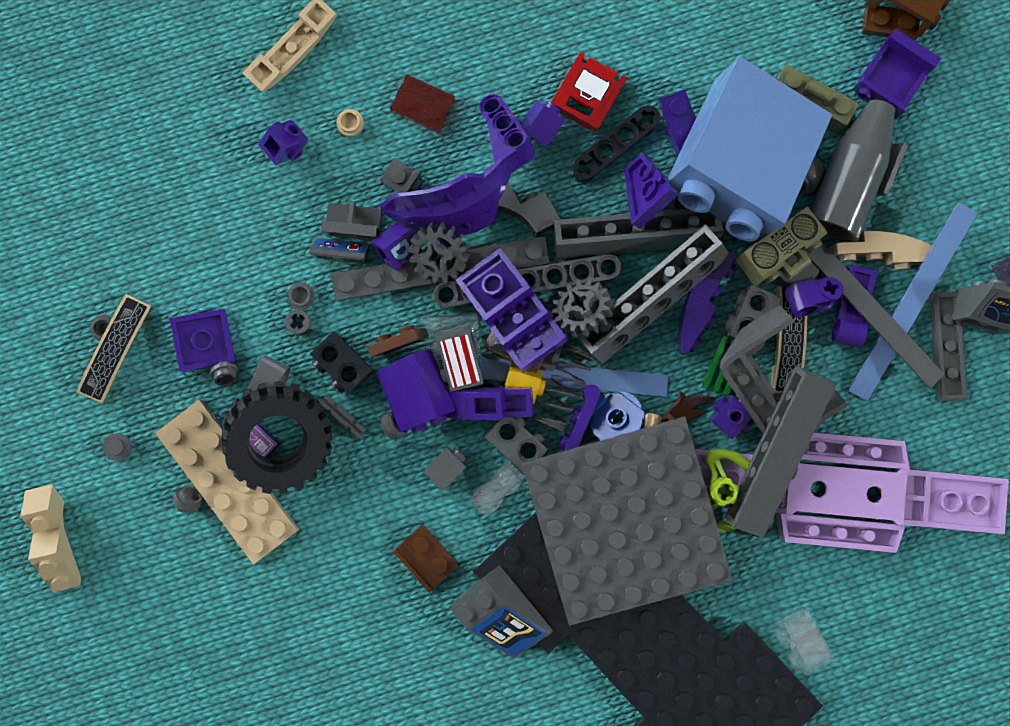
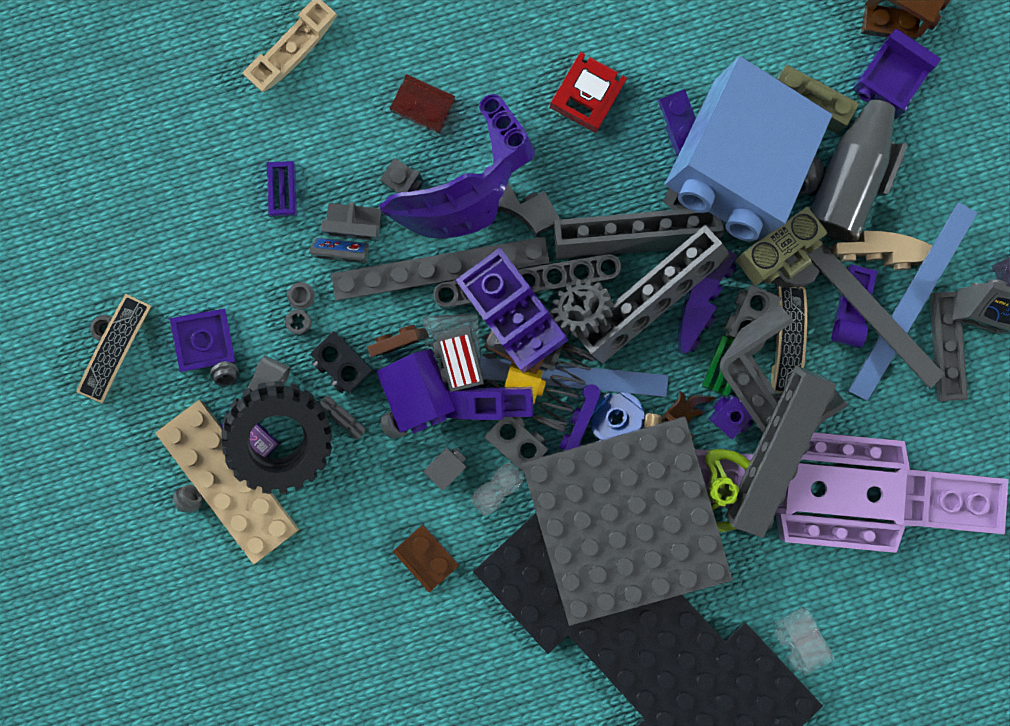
(49, 547): tan arch -> none
(117, 446): dark grey plate -> none
(283, 142): dark purple brick -> none
(283, 212): none -> dark purple tile
(350, 122): tan plate -> none
(394, 245): dark purple brick -> none
(445, 243): dark grey gear -> none
(500, 614): dark grey slope -> none
(542, 122): dark purple brick -> none
(613, 141): black beam -> none
(646, 190): dark purple wing -> none
(813, 295): dark purple piece -> none

